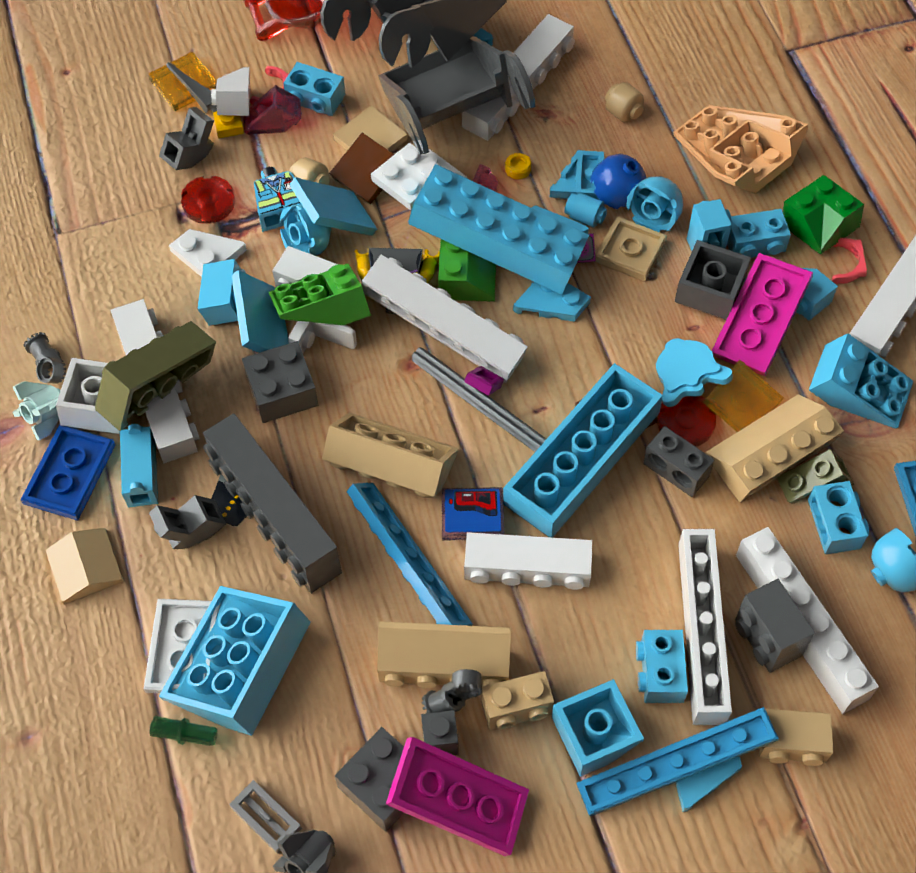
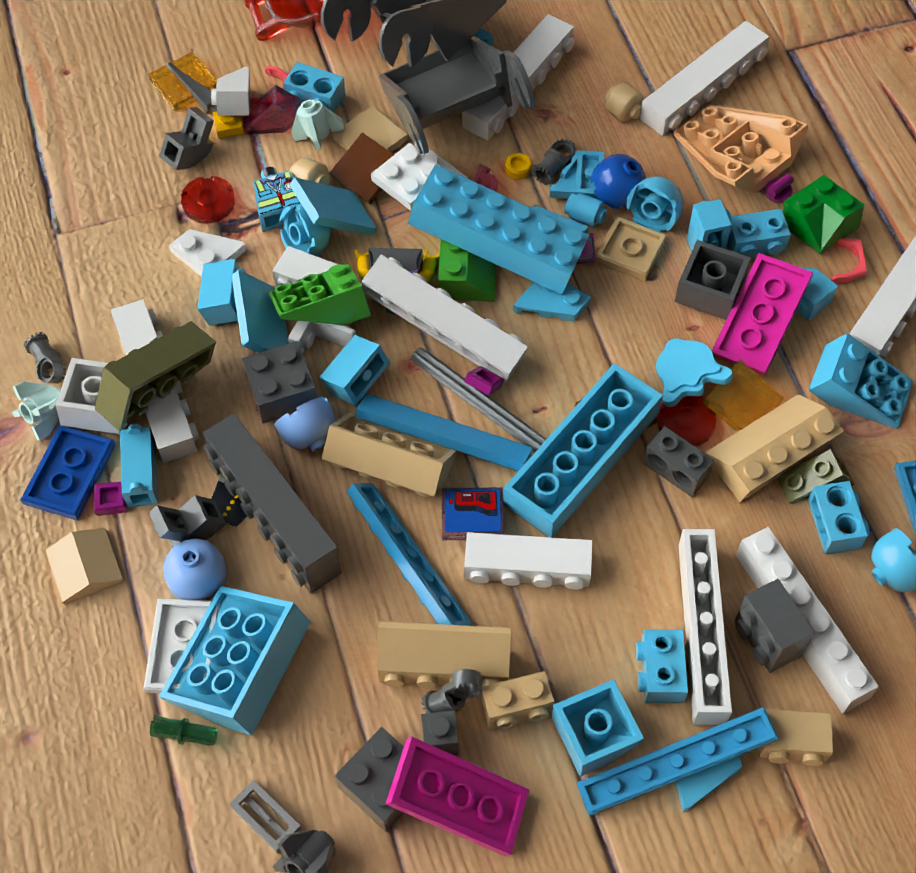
(109, 499): none -> magenta tile
(194, 570): none -> light blue cylinder
(307, 425): none -> light blue cylinder
(315, 121): none -> light aqua brick
(355, 370): none -> medium azure brick
(443, 432): none -> dark azure tile
(553, 161): none -> dark grey connector
(704, 78): none -> white brick
(780, 189): none -> magenta plate

